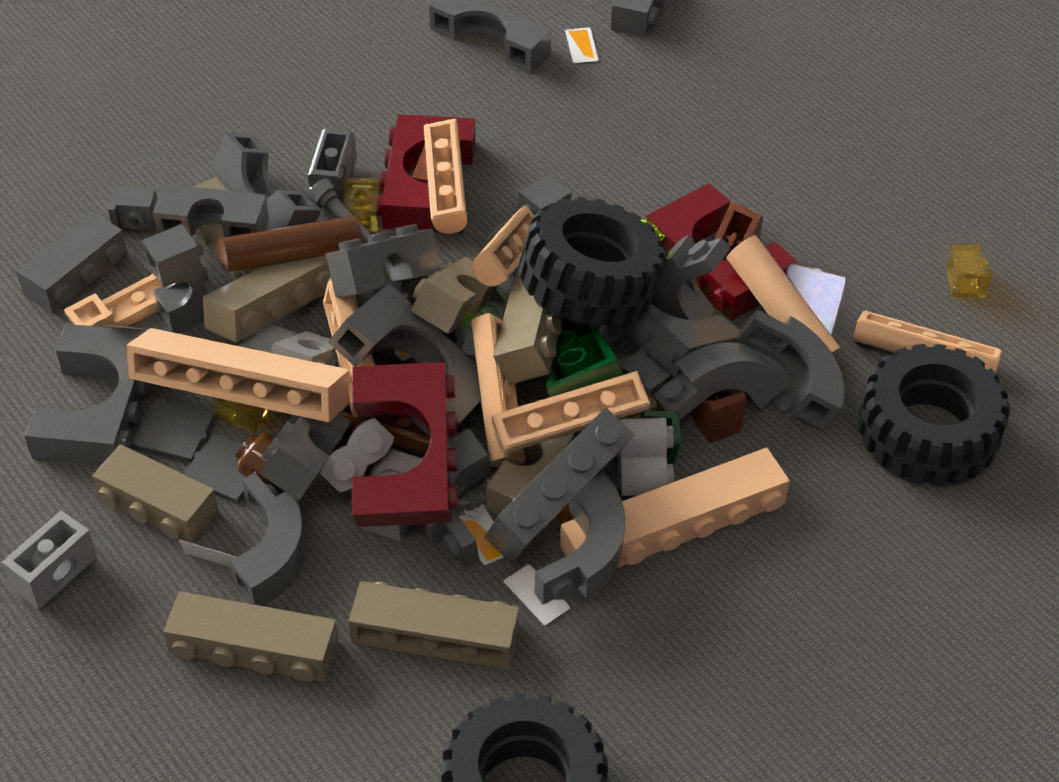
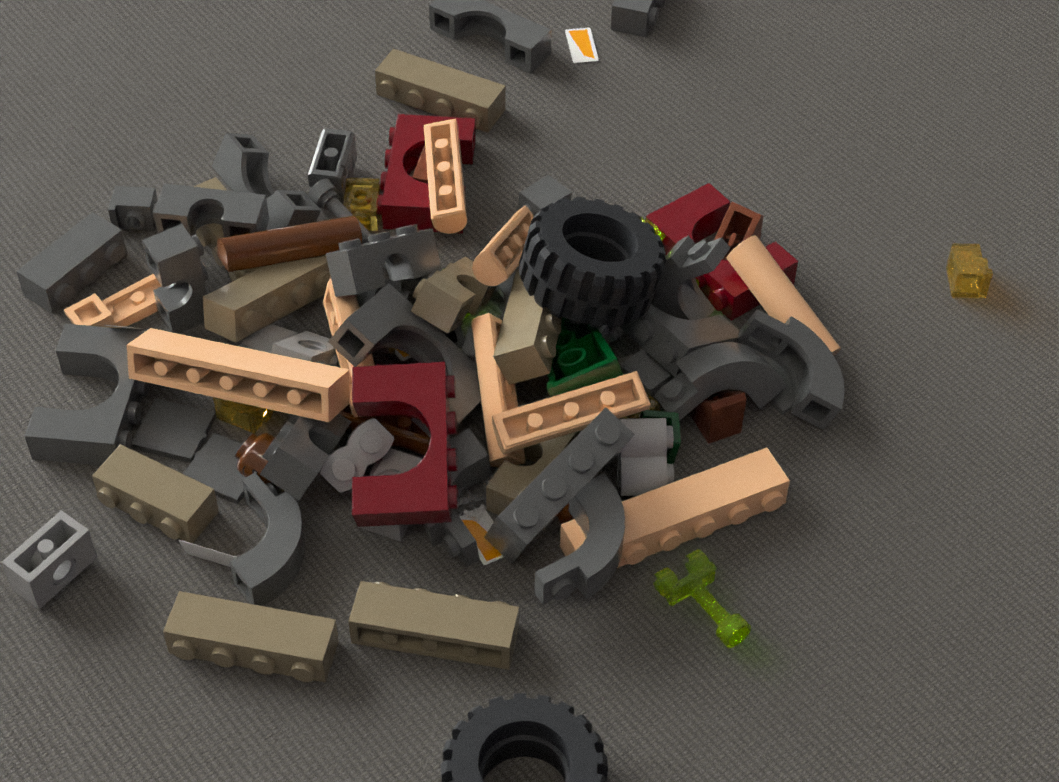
(440, 89): none -> dark tan brick
(523, 586): white sticker -> none
(731, 628): none -> clear neon green bar
(819, 290): clear blue piece -> none
(896, 334): light nougat brick -> none
(927, 449): black tyre -> none

